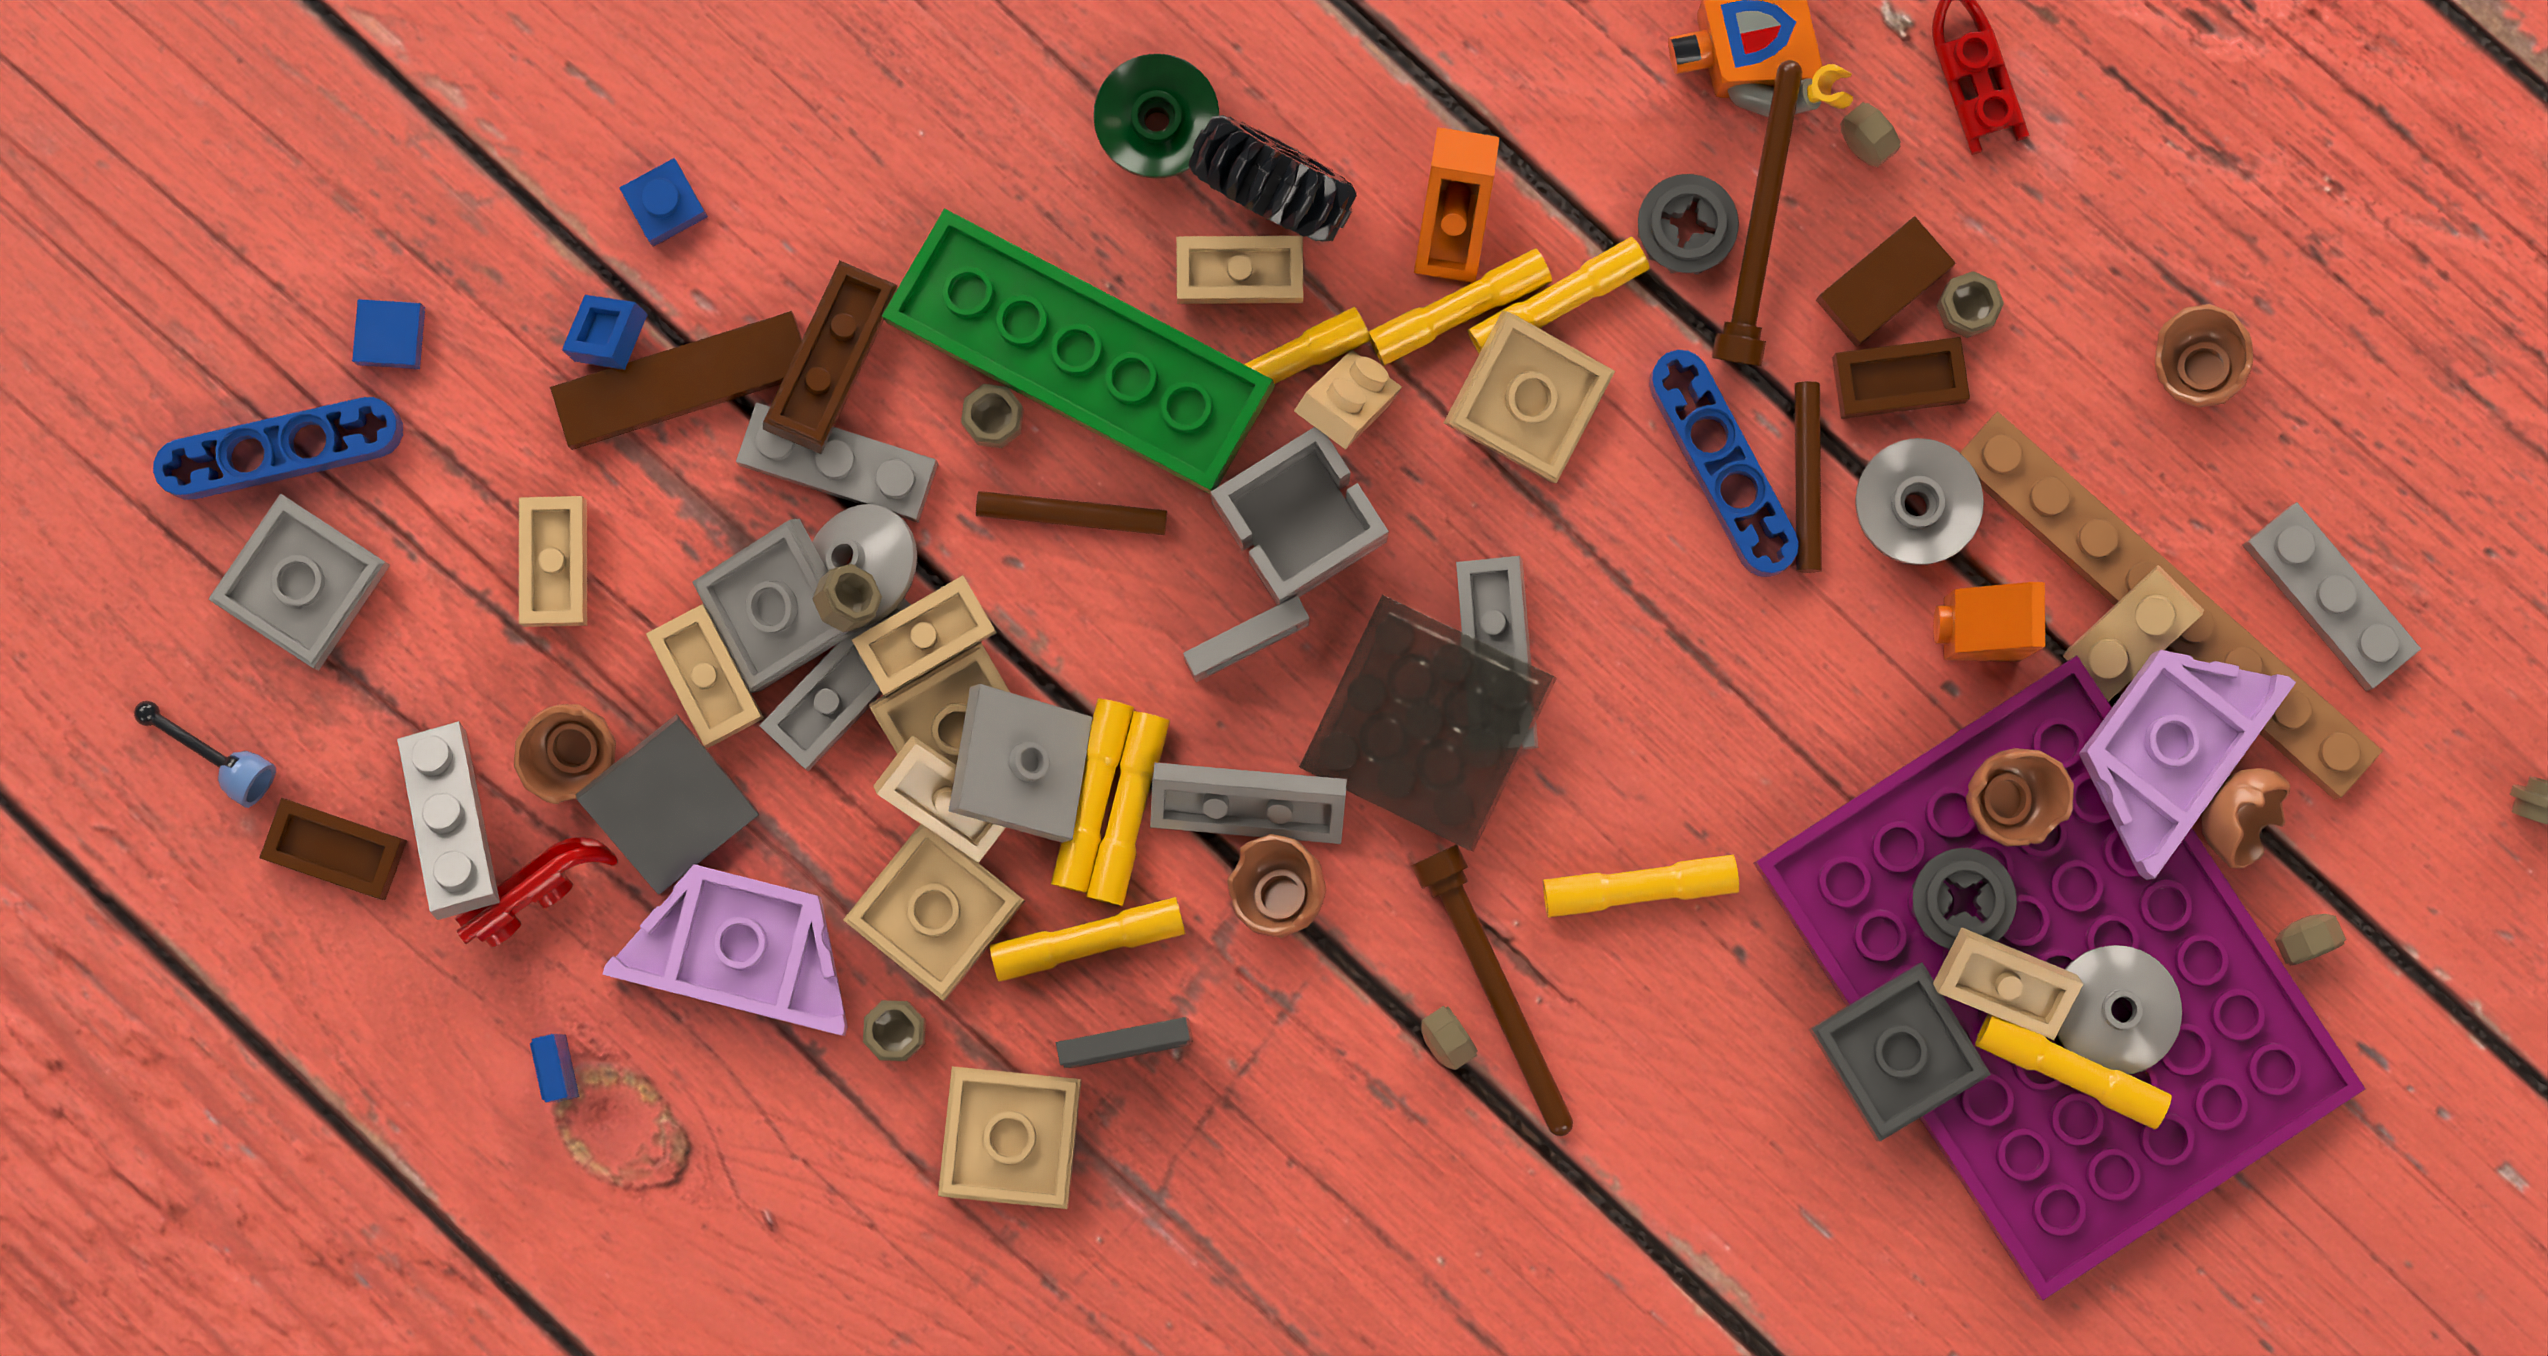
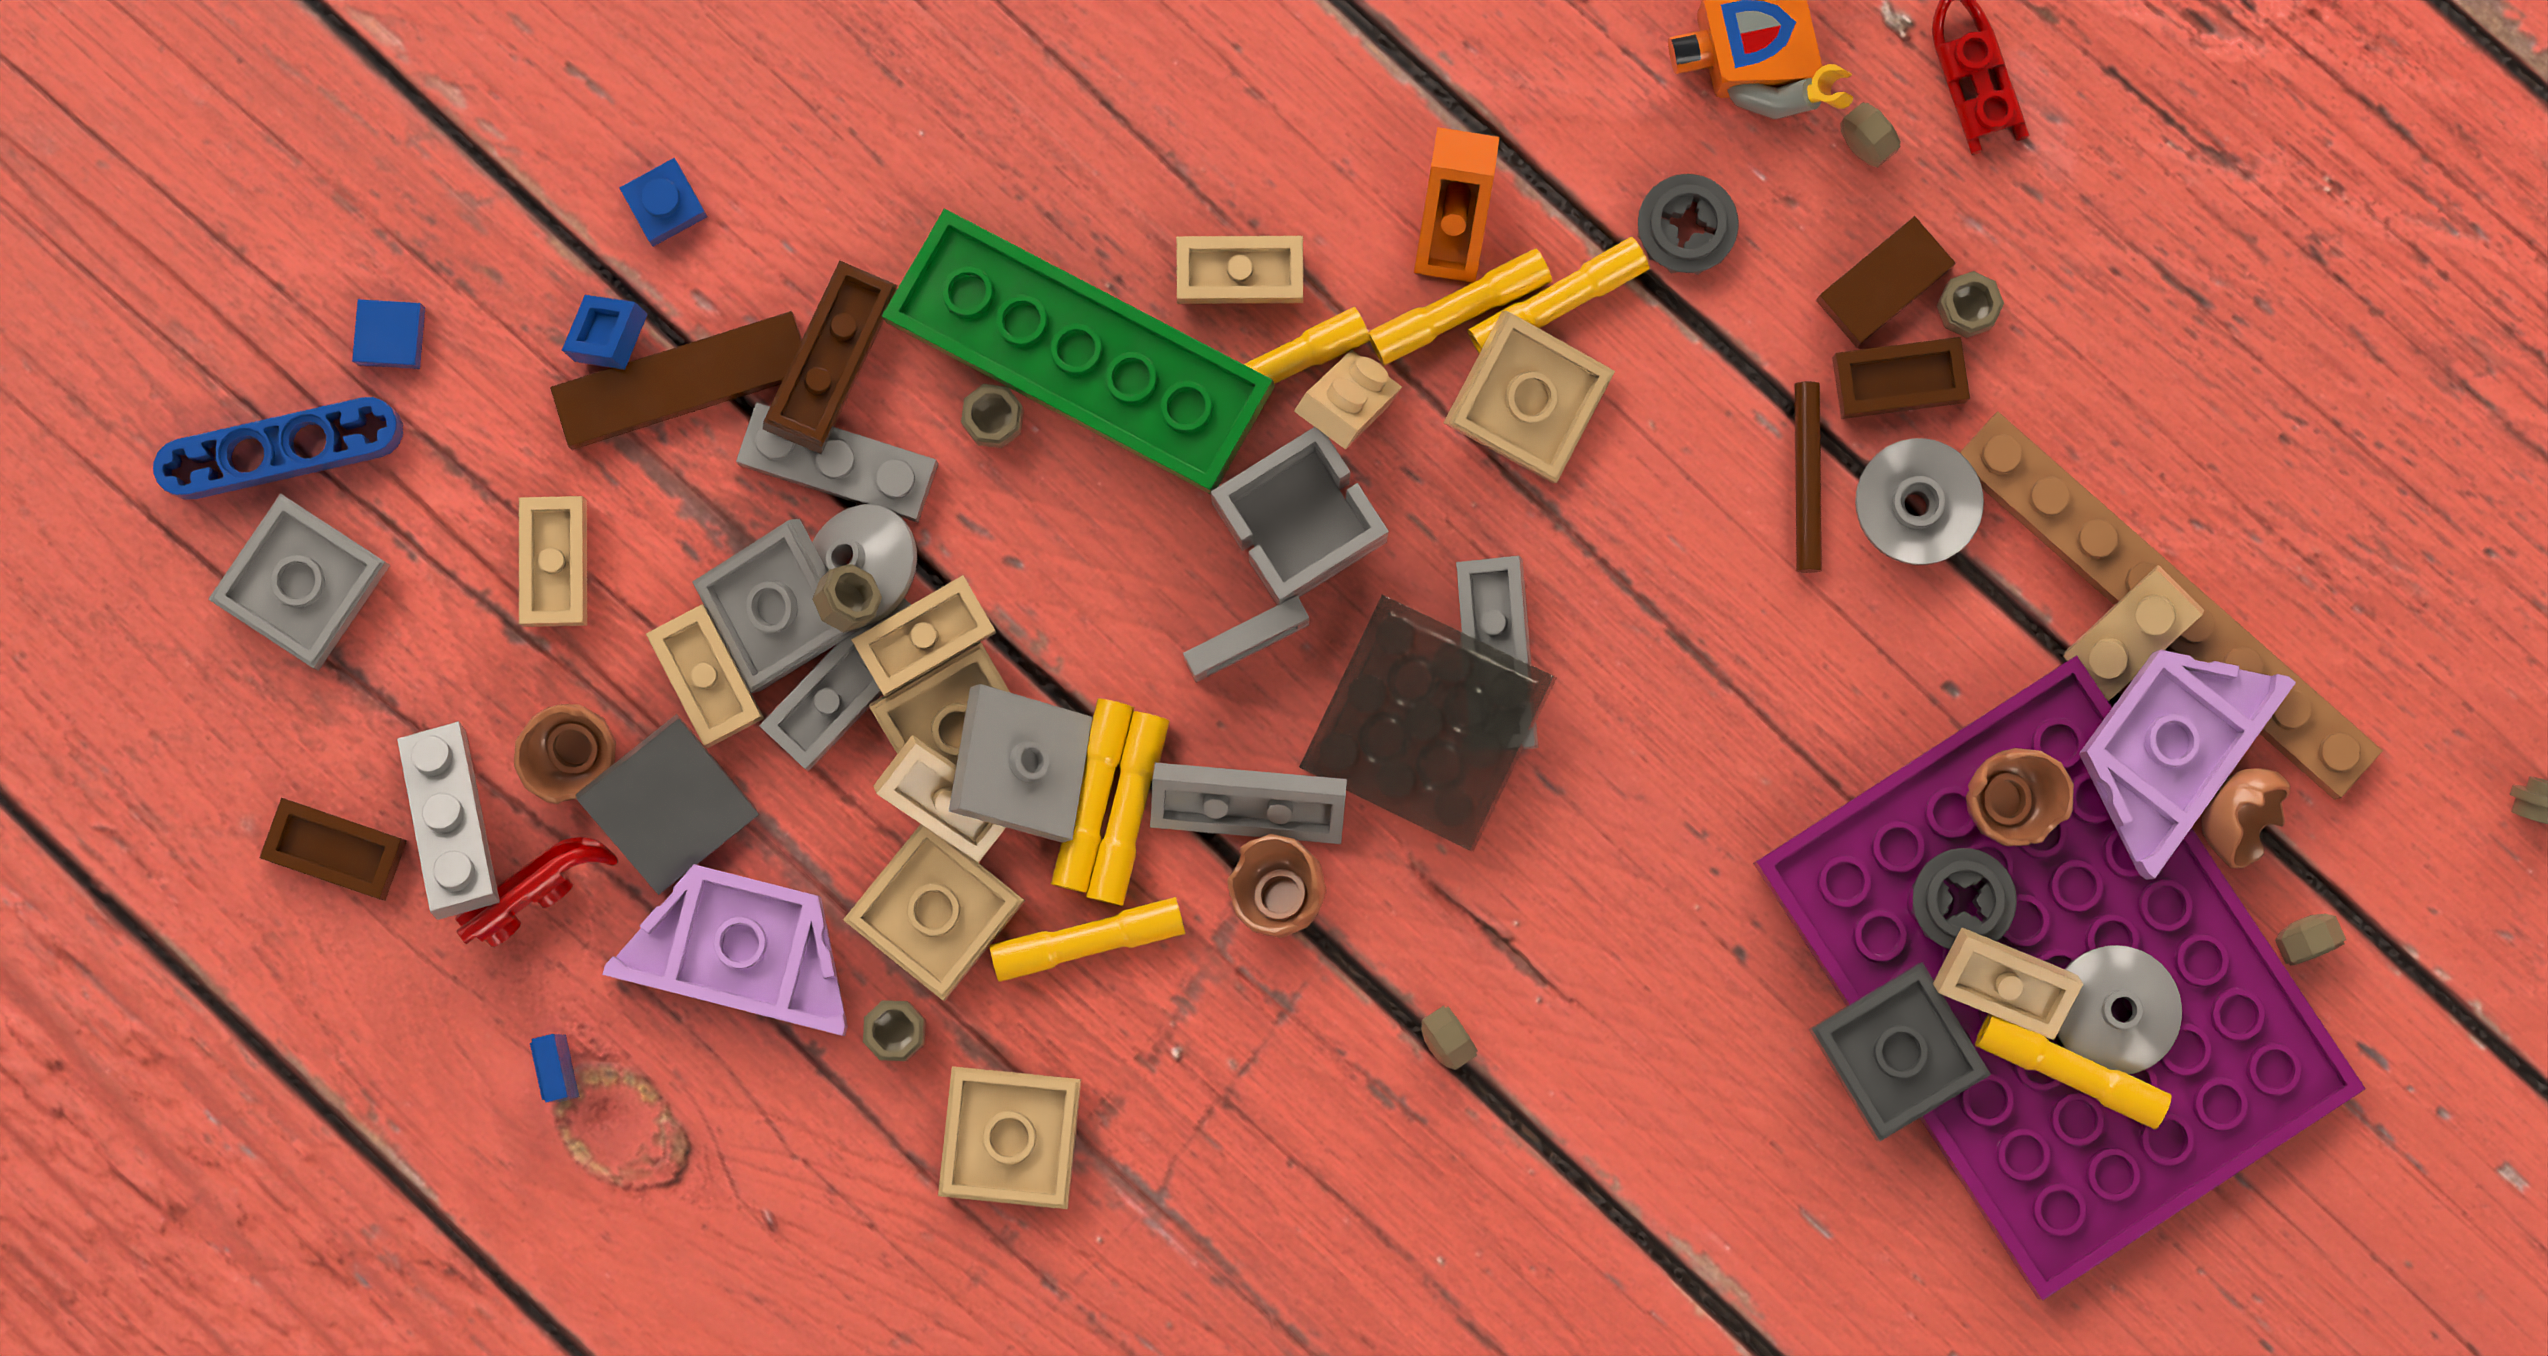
(241, 775): hinge -> none
(1071, 513): reddish brown bar -> none
(1124, 1043): dark grey tile -> none
(1143, 88): dark green dish -> none
(1272, 178): black gear -> none
(1444, 878): reddish brown piece -> none
(1599, 891): yellow piece -> none
(1732, 459): blue beam -> none
(1741, 337): reddish brown piece -> none
(1992, 622): orange slope -> none
(2203, 355): nougat hair -> none
(2331, 597): light grey plate -> none

